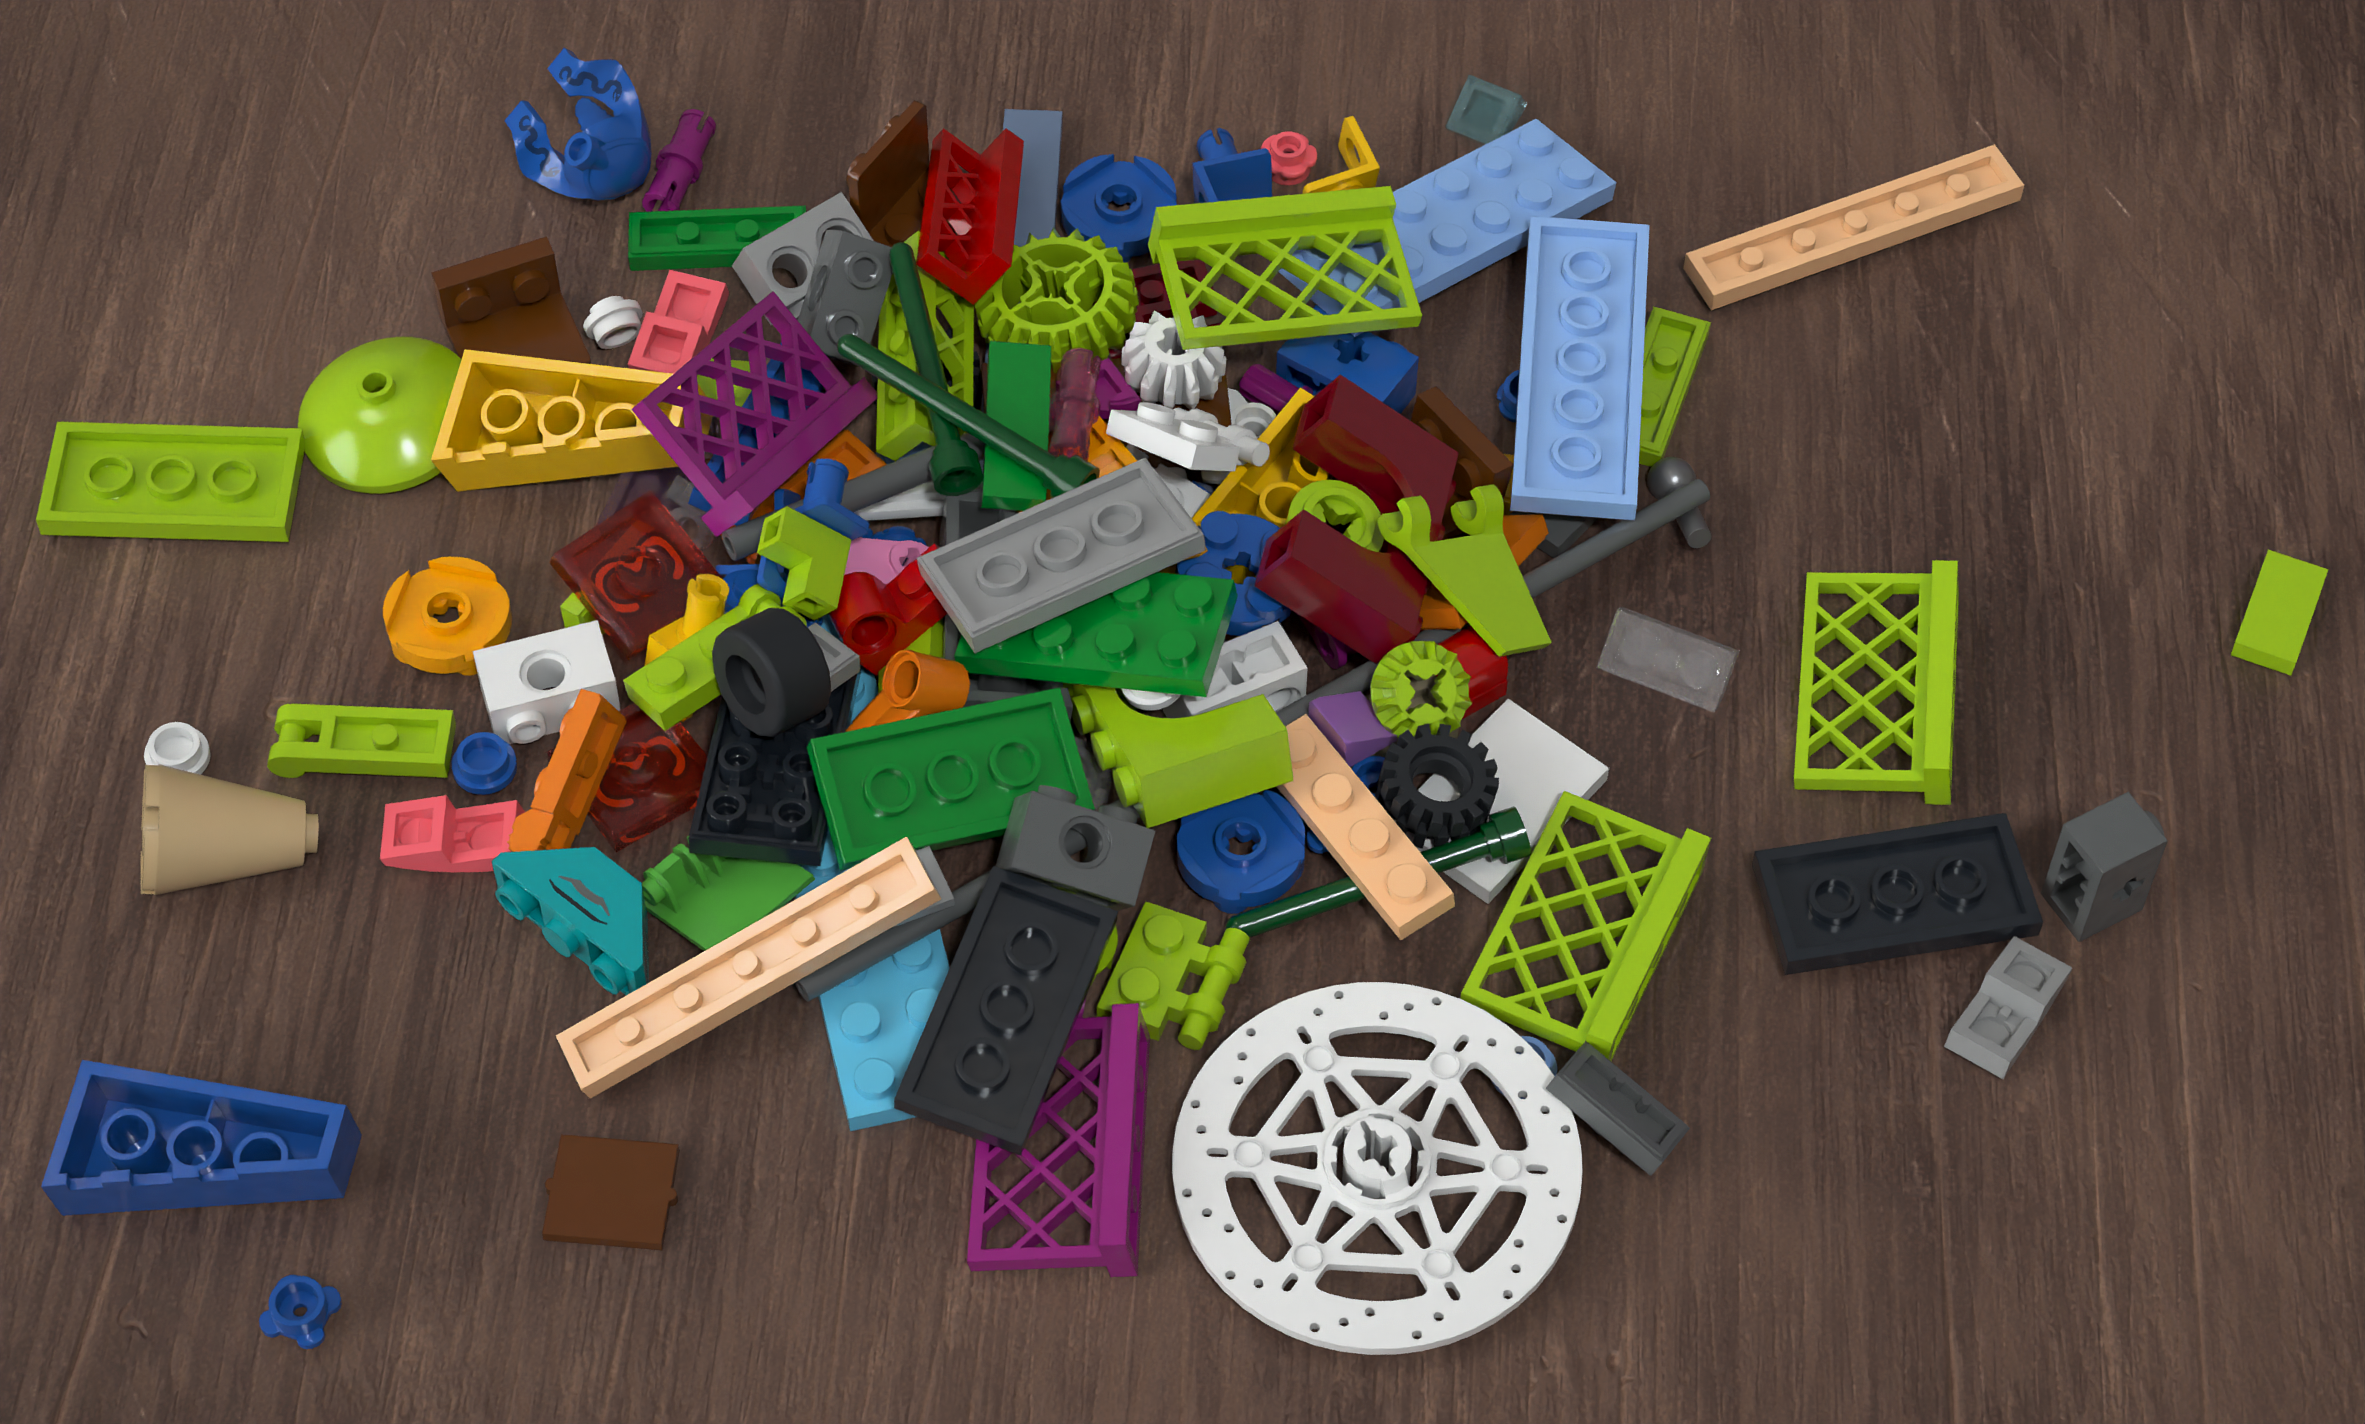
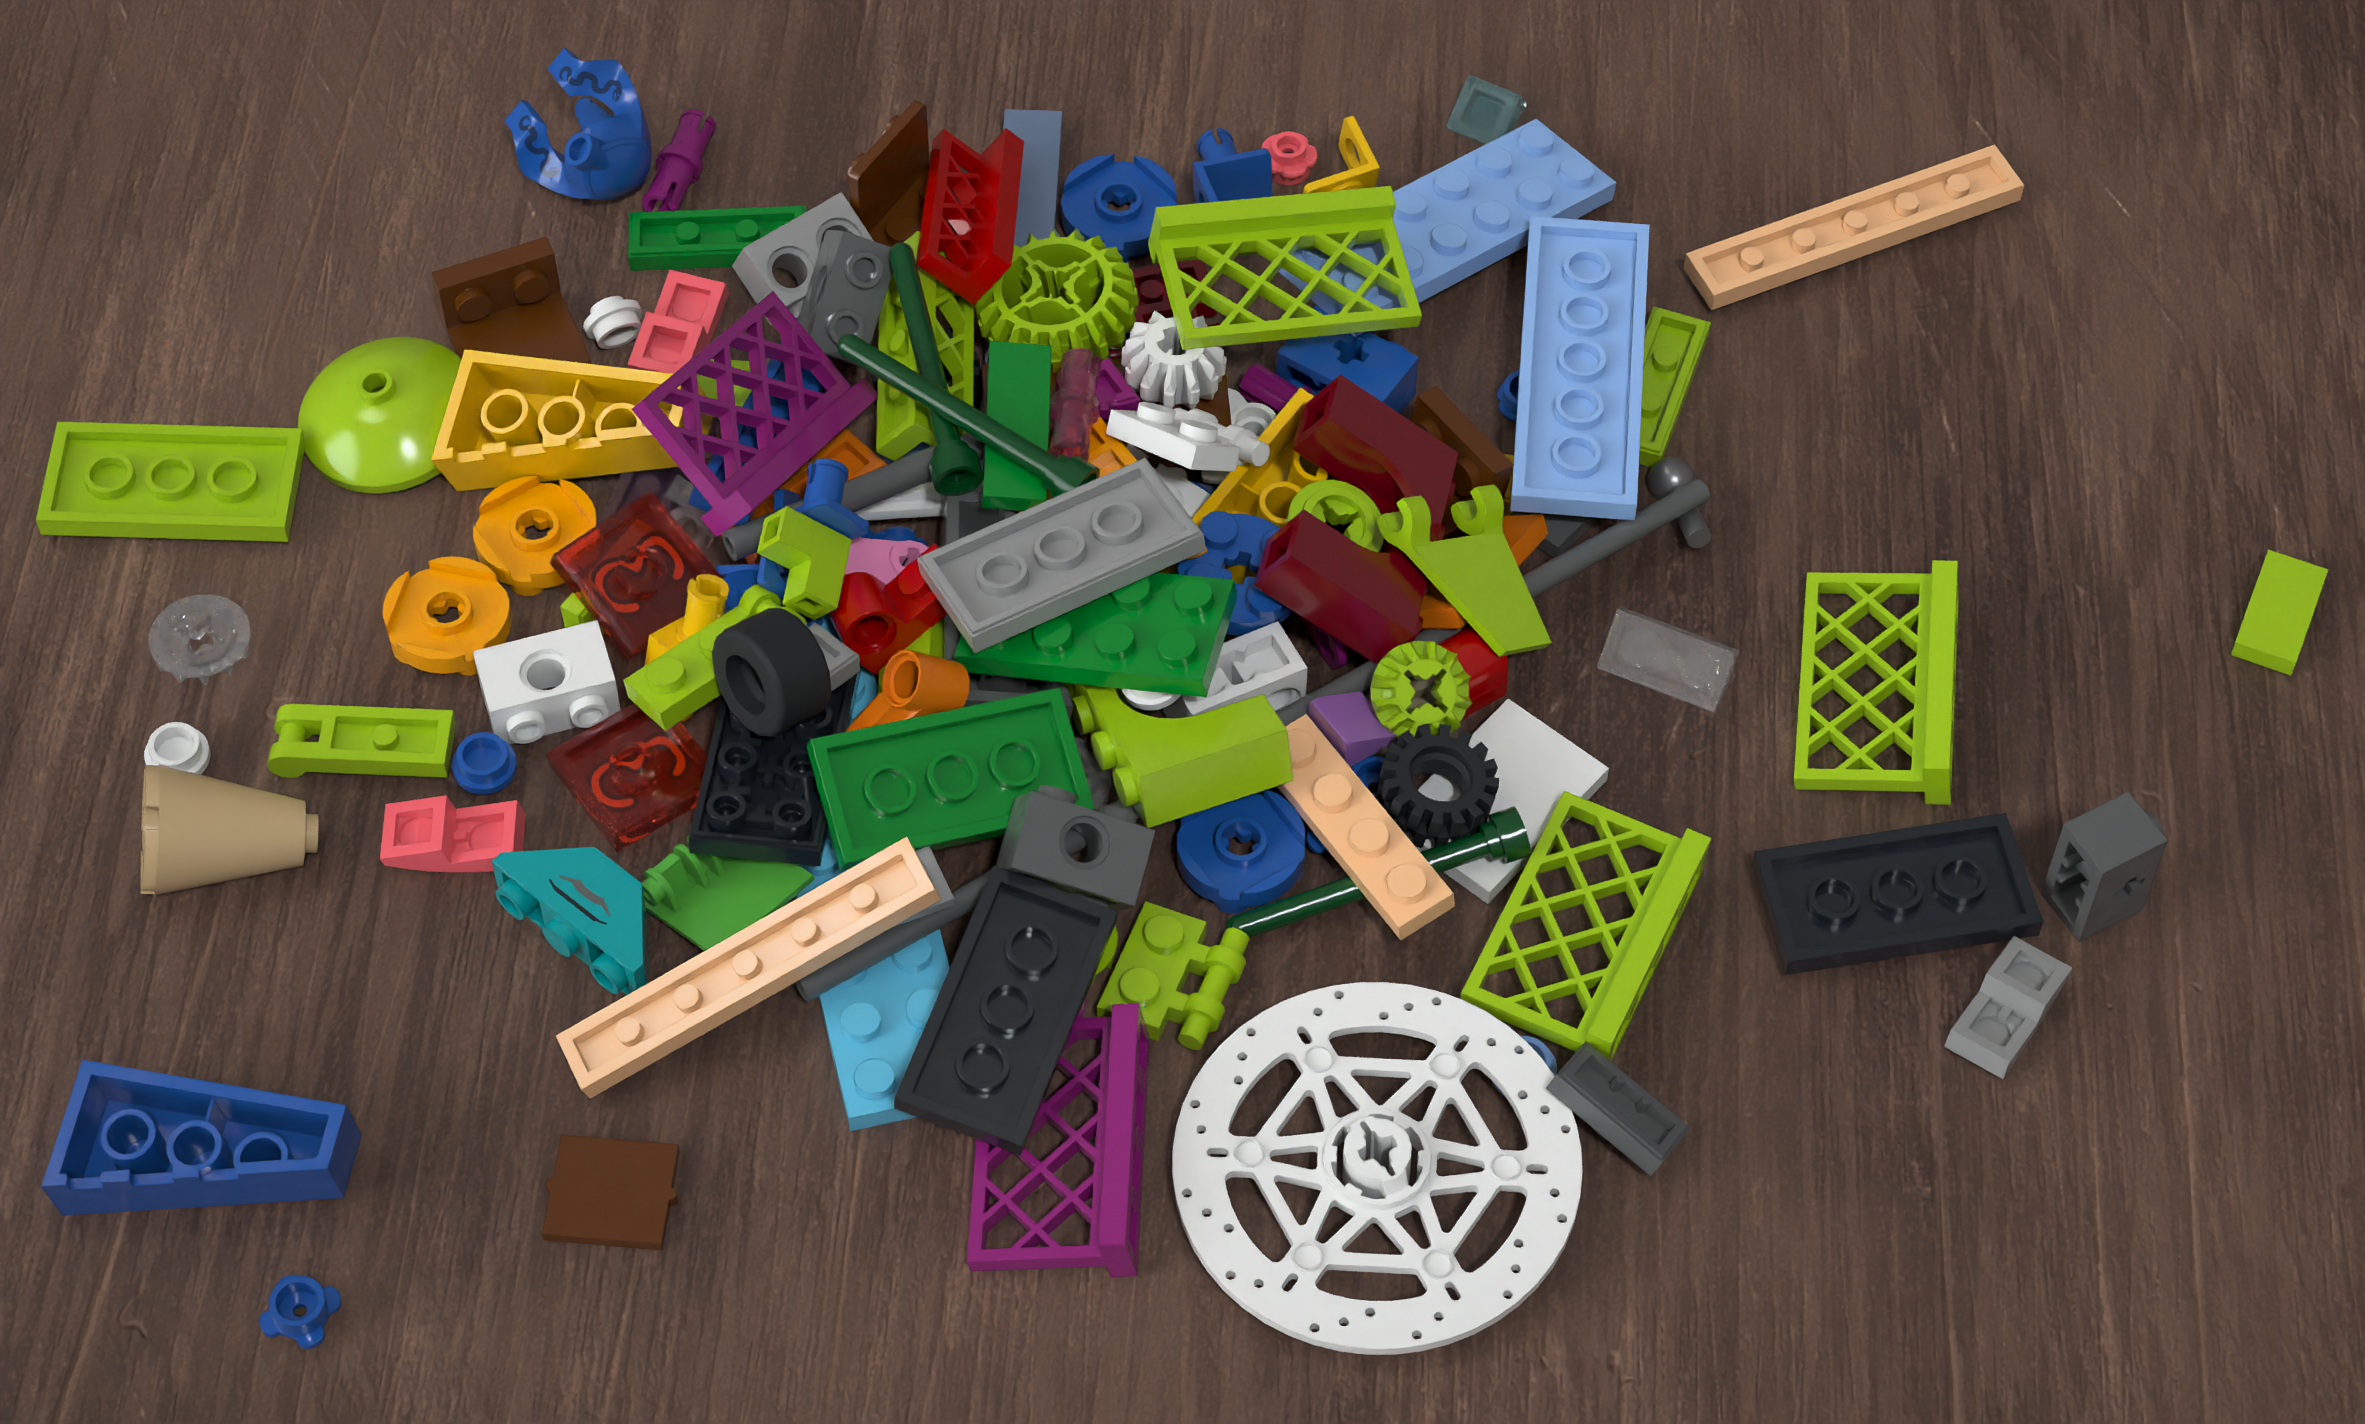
(191, 619): none -> clear gear
(526, 502): none -> light orange plate
(572, 776): orange hinge -> none

